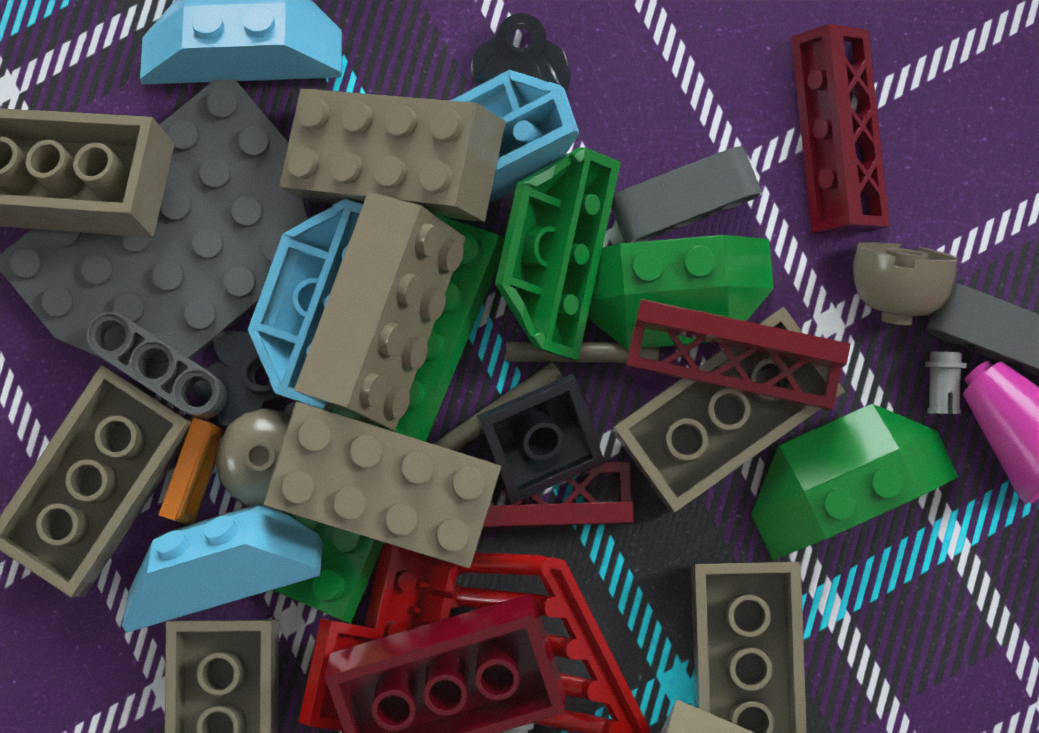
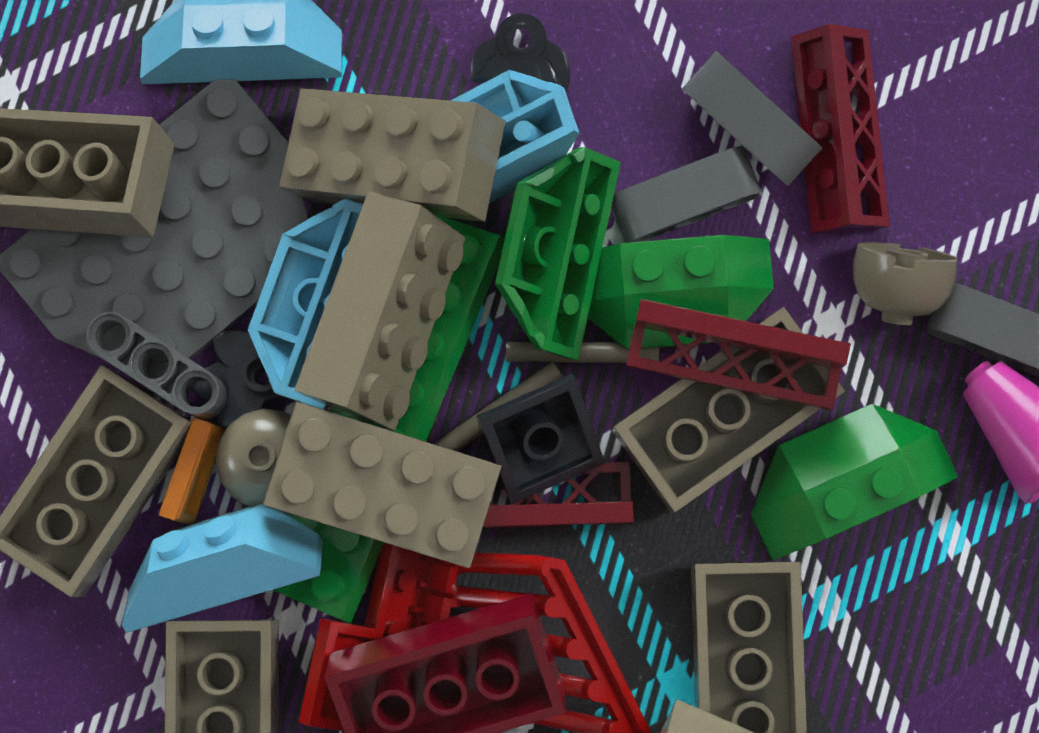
(752, 118): none -> dark grey beam
(945, 382): light grey pin -> none

